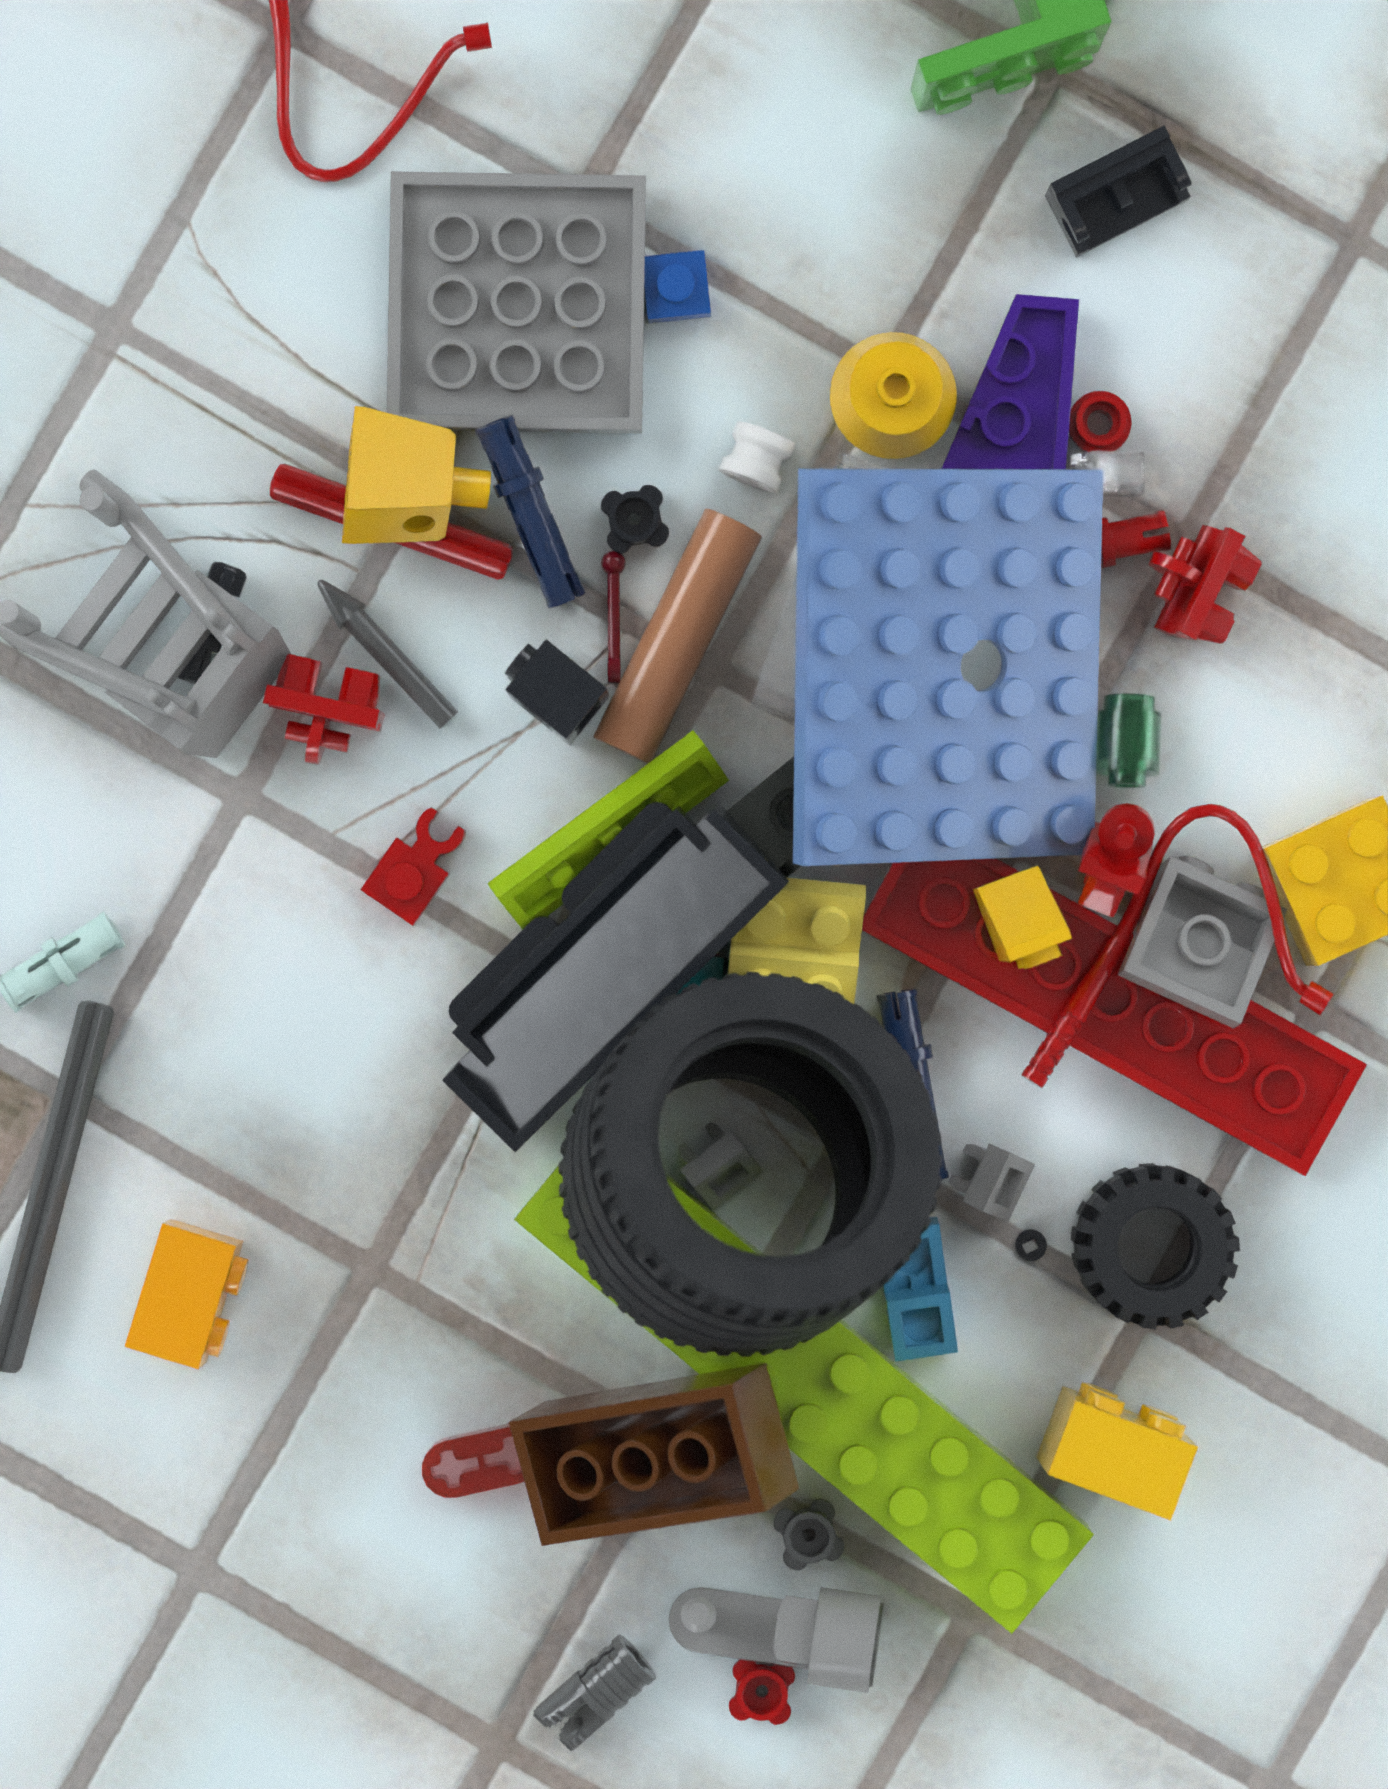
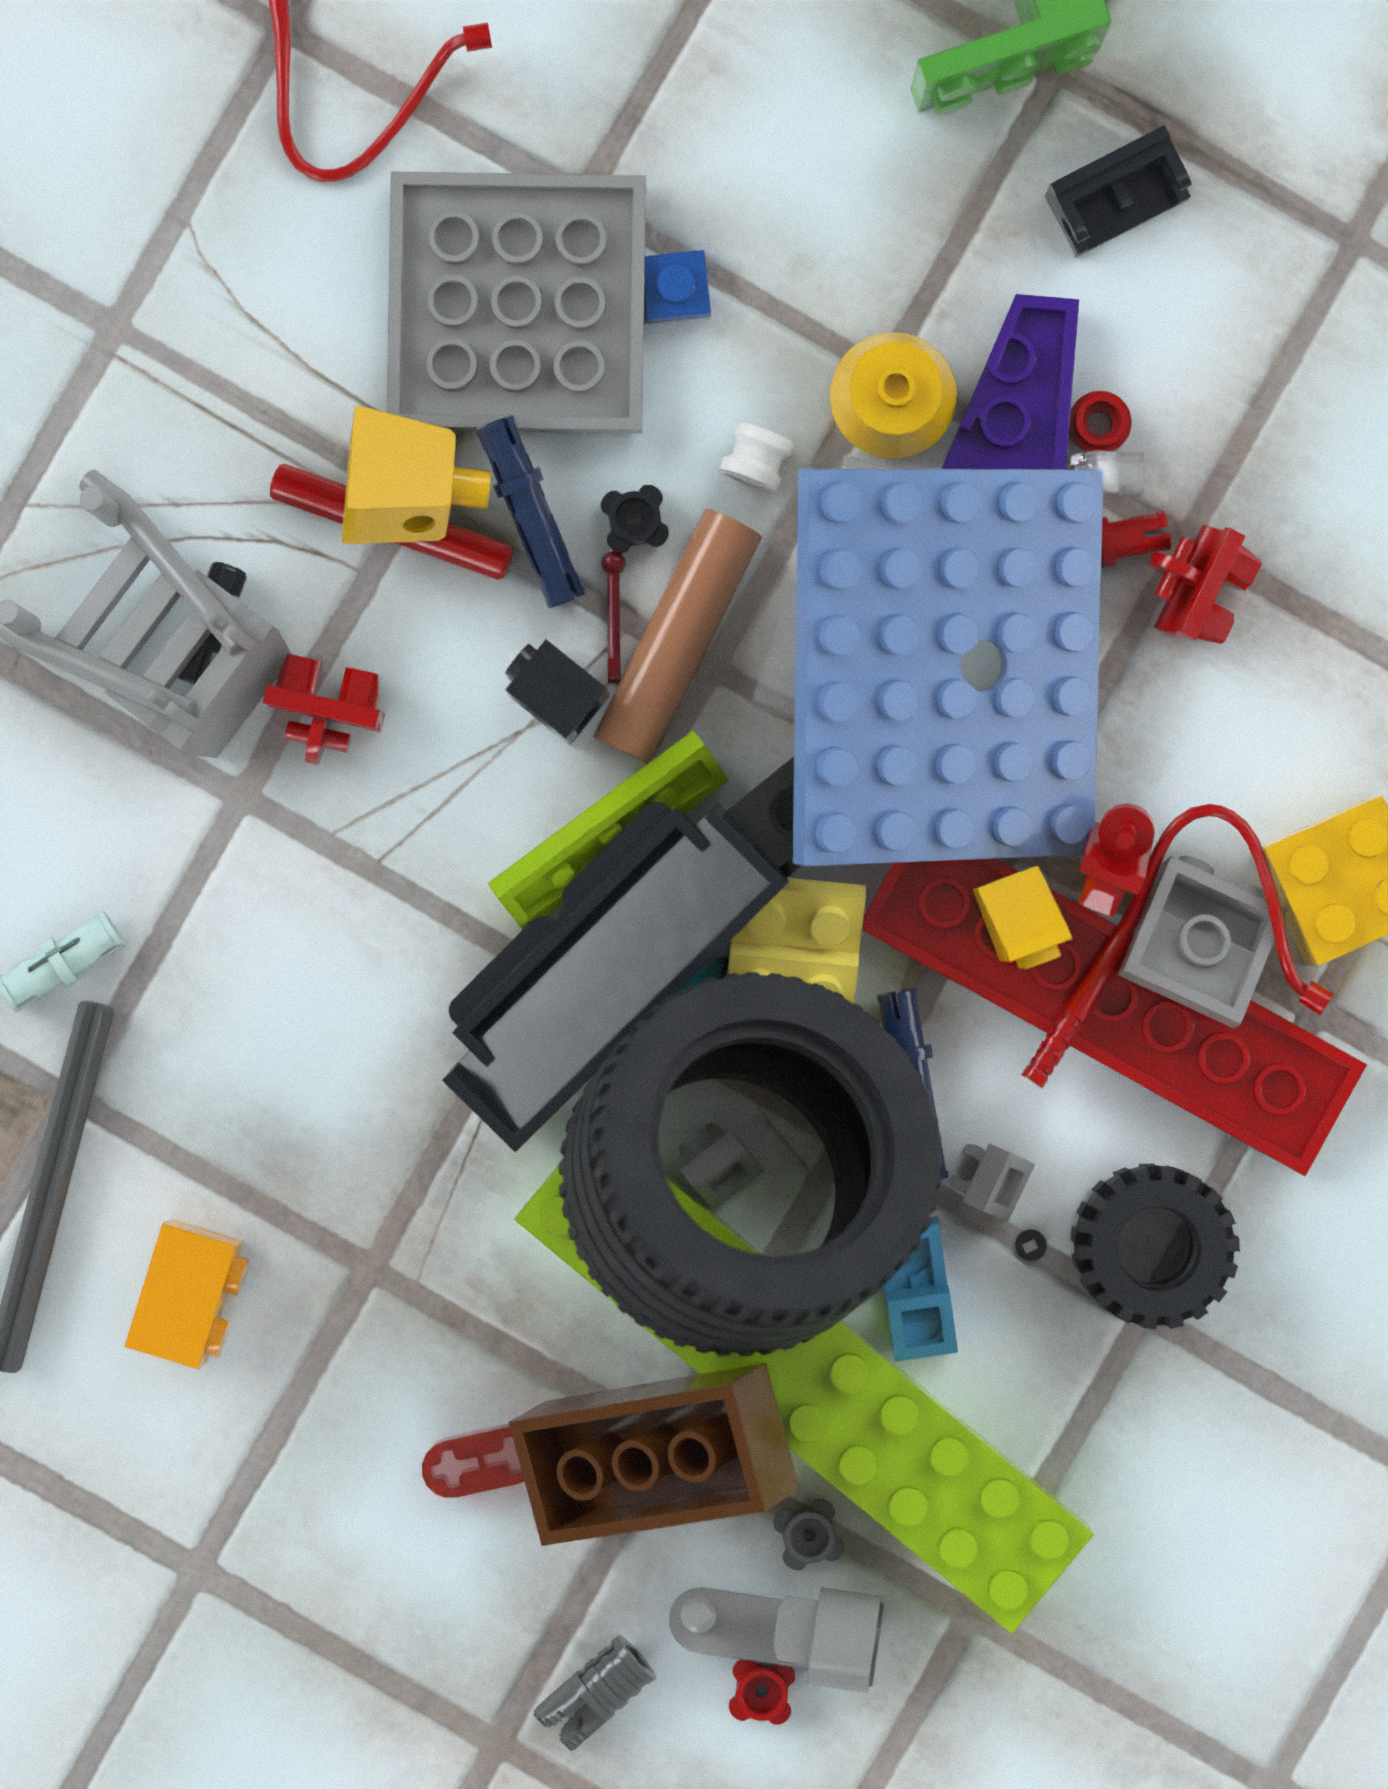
(349, 613): dark grey piece -> none
(408, 875): red plate -> none
(1116, 1451): yellow brick -> none
(1128, 740): clear green brick -> none

